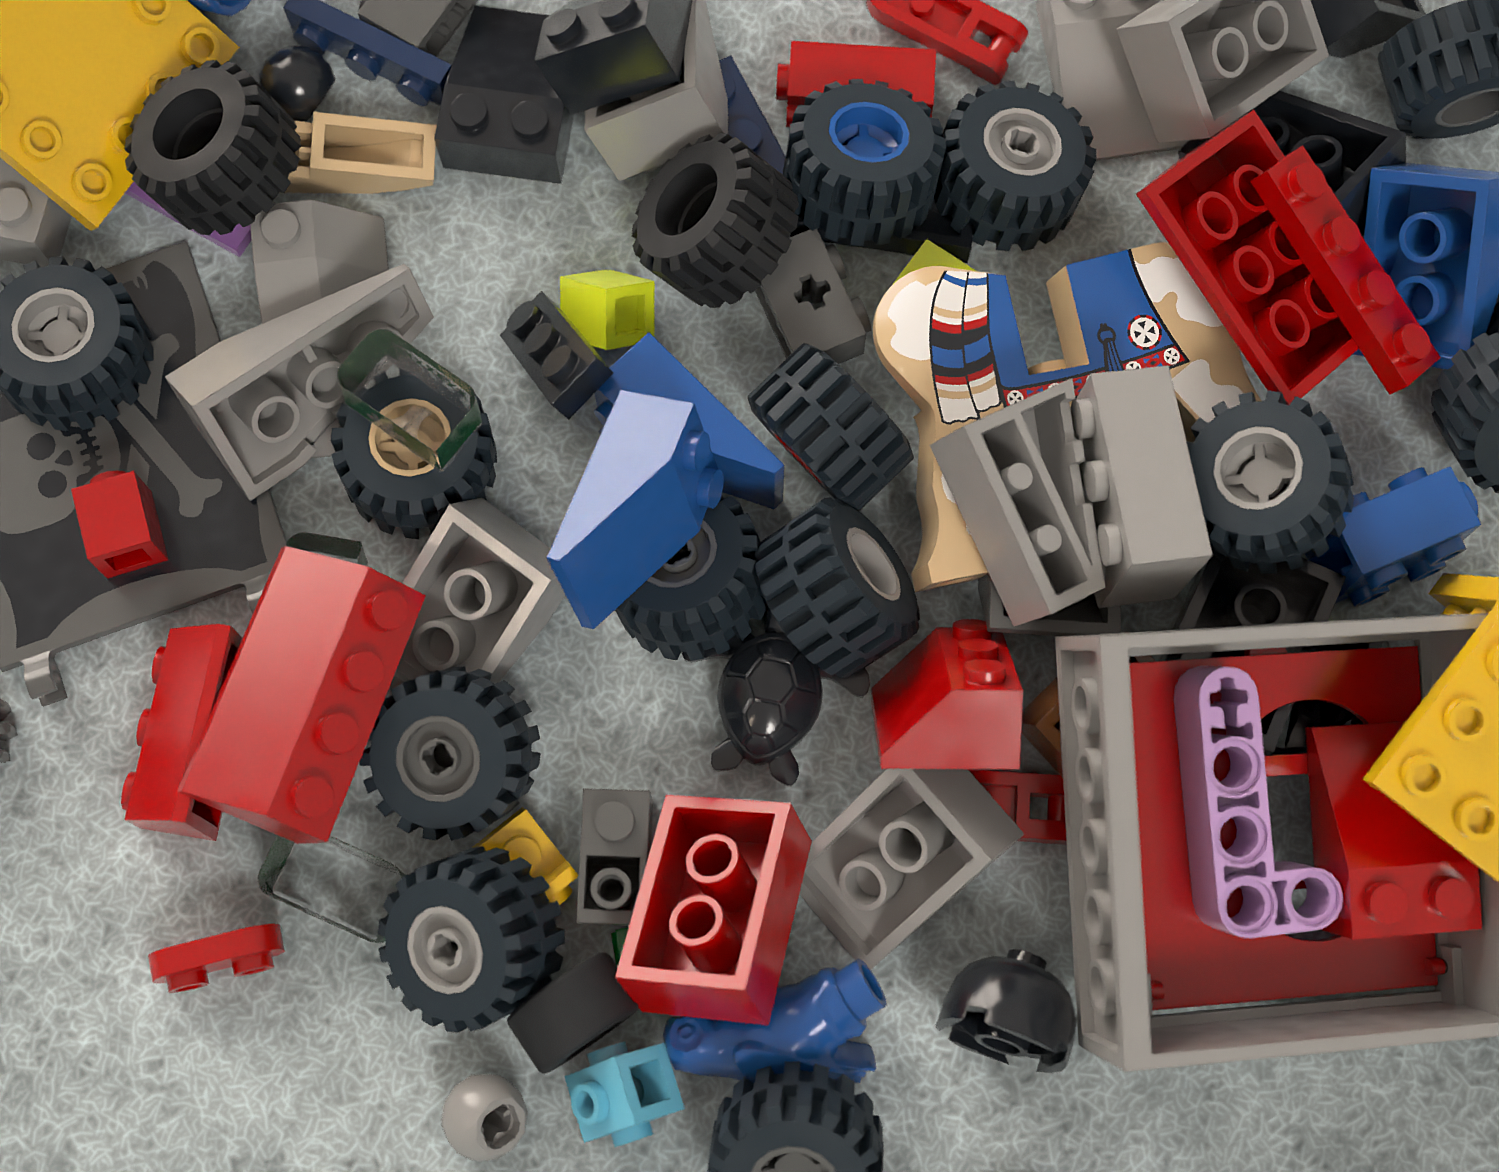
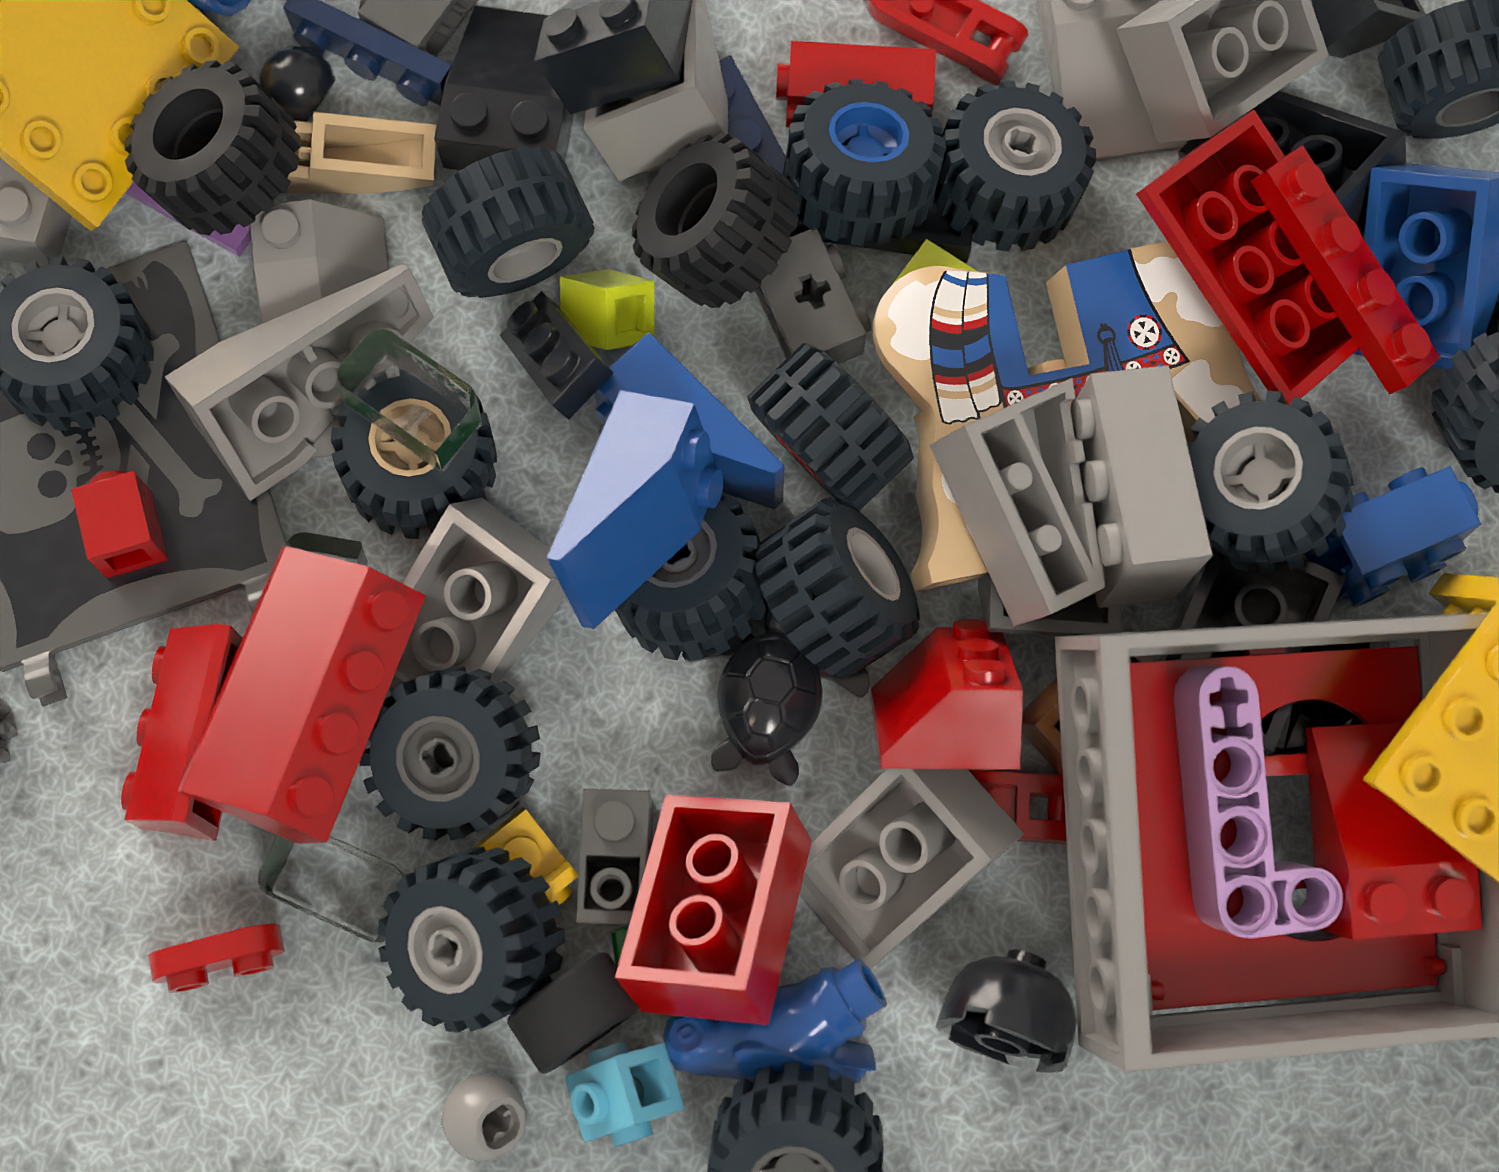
(507, 222): none -> black wheel

